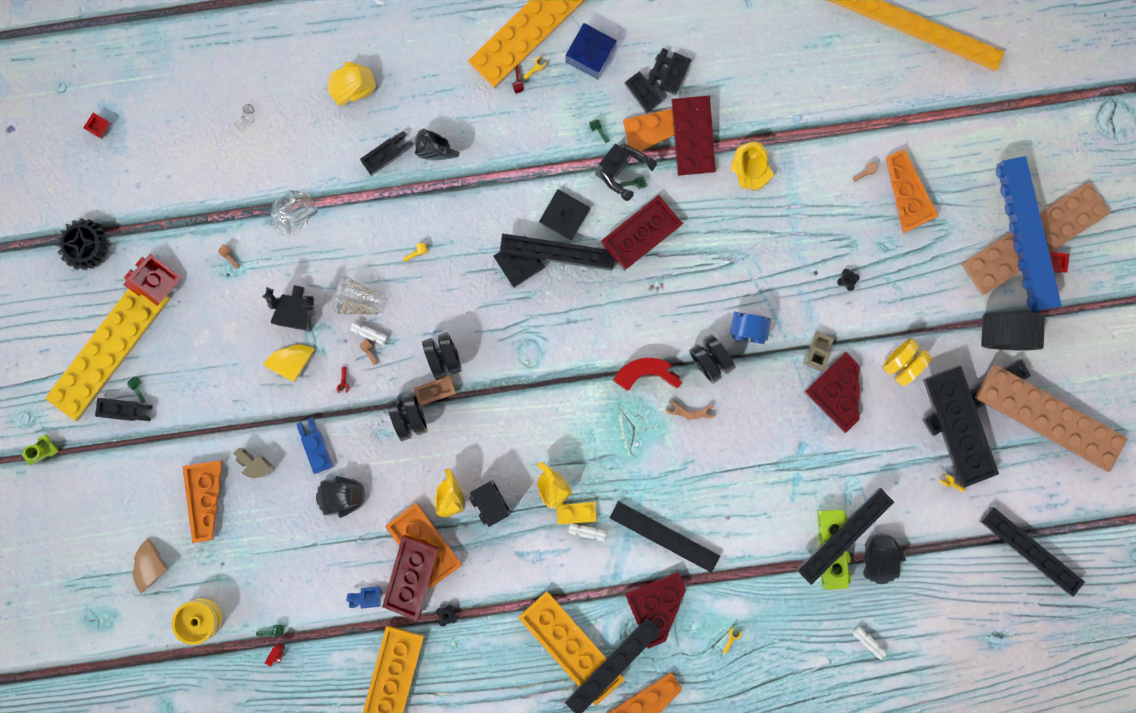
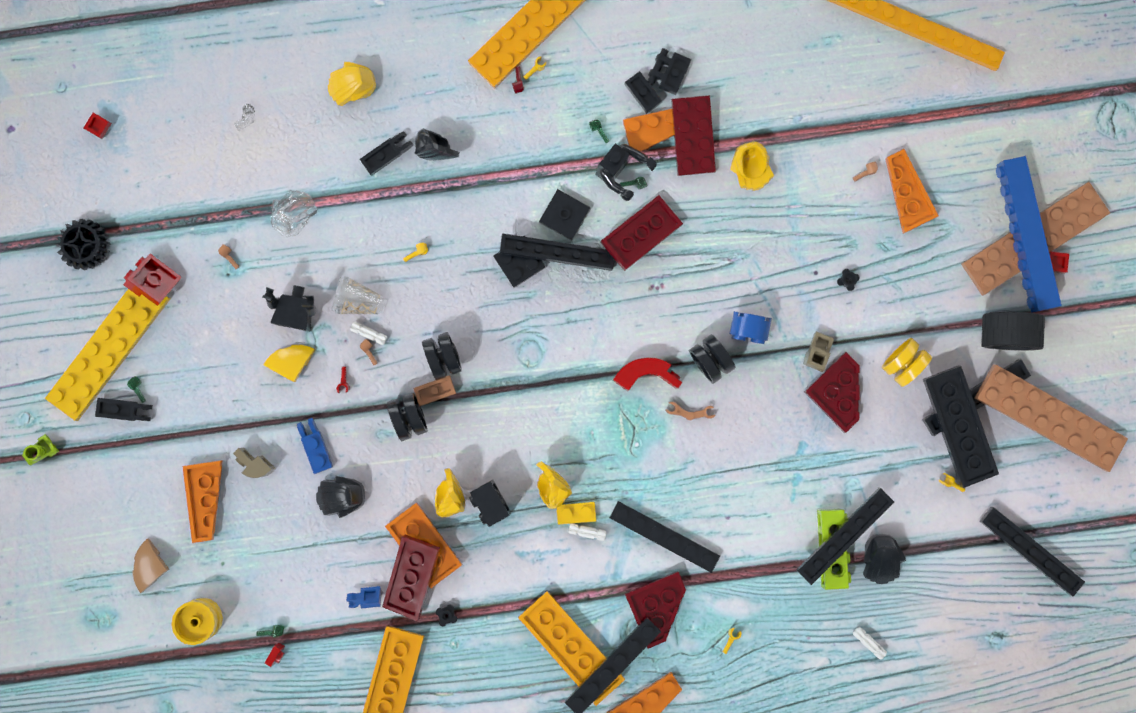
(590, 51): clear blue brick -> none

